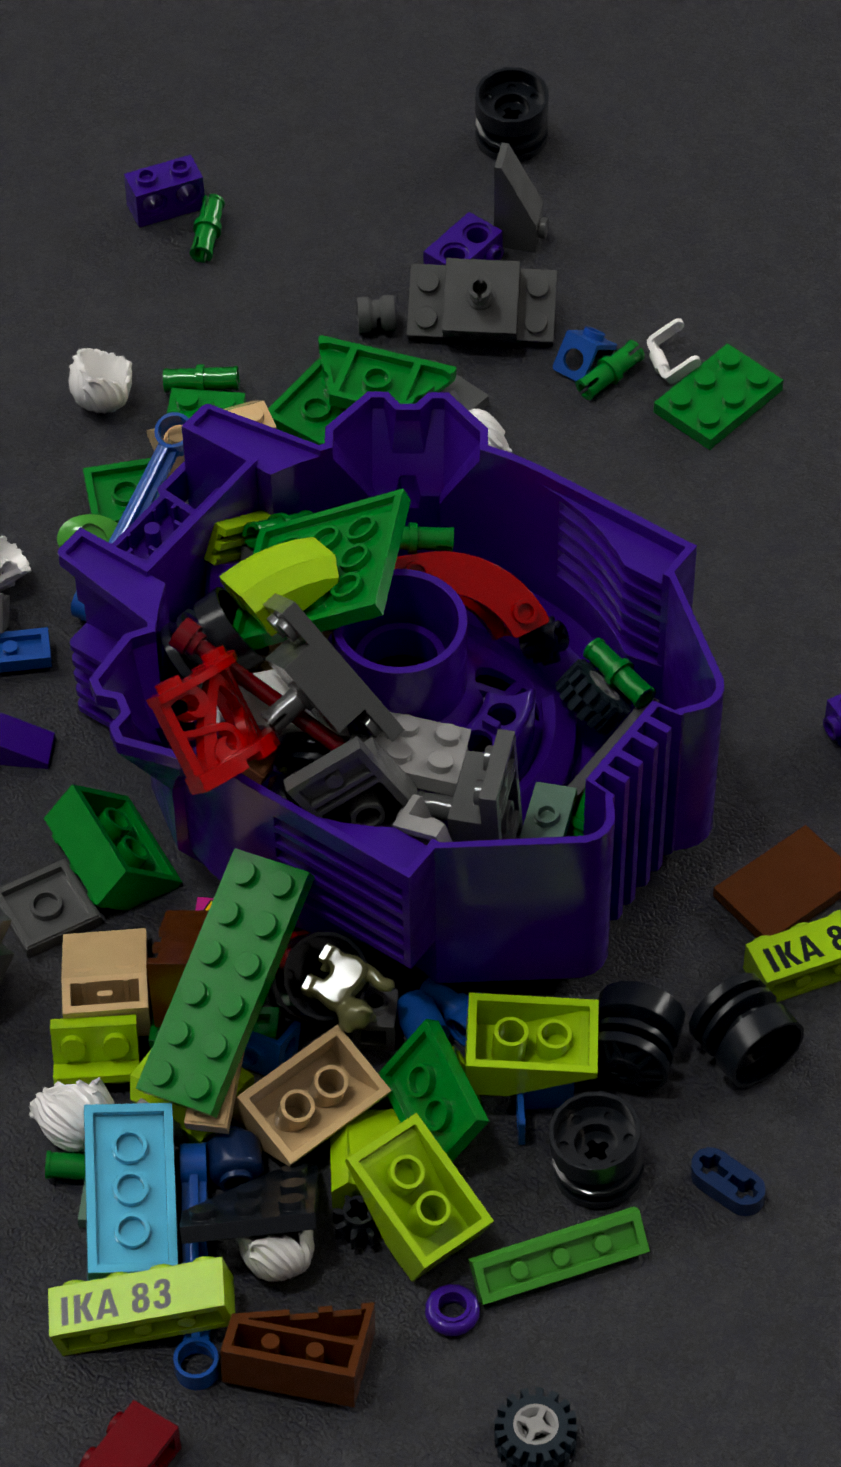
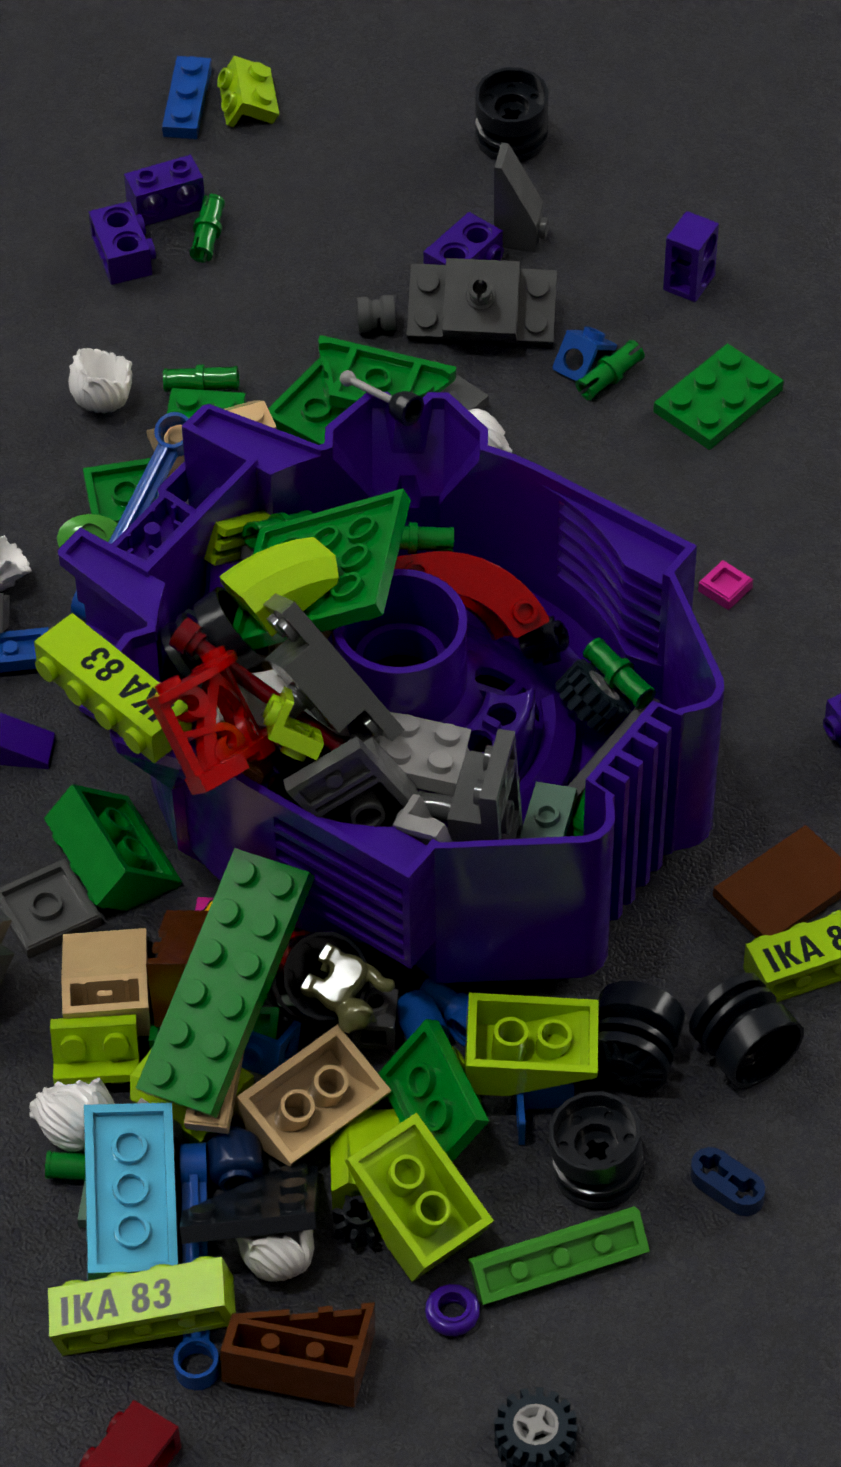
(105, 684): none -> lime brick
(121, 242): none -> dark purple brick
(186, 97): none -> blue plate
(247, 90): none -> lime bracket
(296, 737): none -> lime bracket
(403, 406): none -> black hinge
(658, 358): white piece -> none
(690, 256): none -> dark purple brick
(725, 585): none -> dark pink tile

